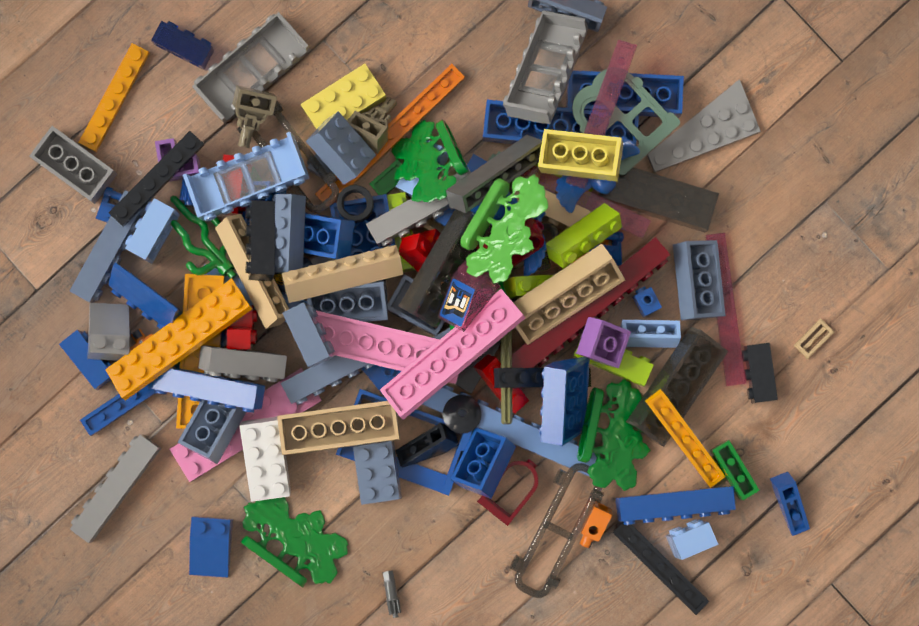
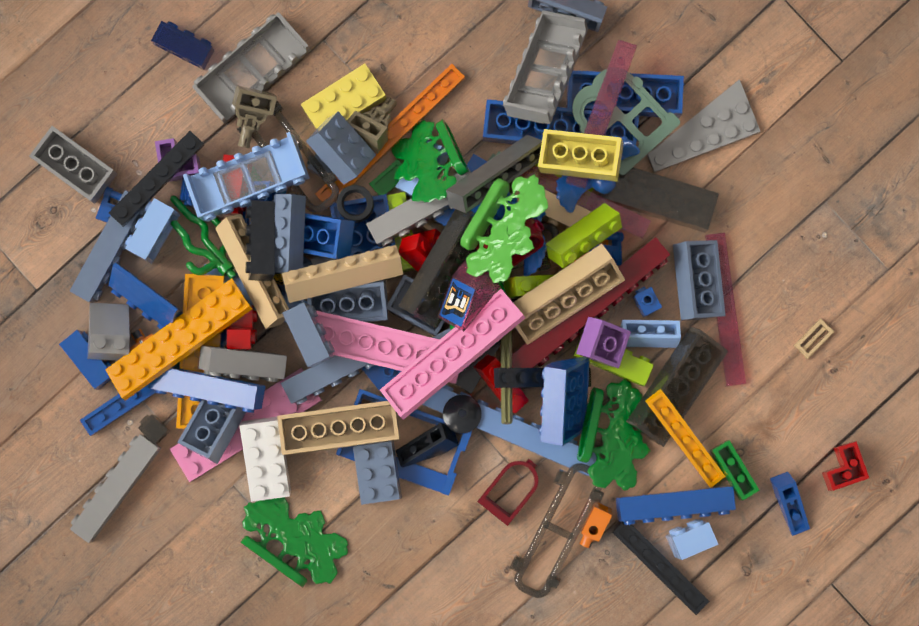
(114, 97): light orange plate -> none
(153, 428): none -> clear smoke brick
(210, 546): blue slope -> none
(391, 594): dark grey piece -> none
(483, 462): blue brick -> none
(759, 373): black brick -> none
(850, 470): none -> red brick

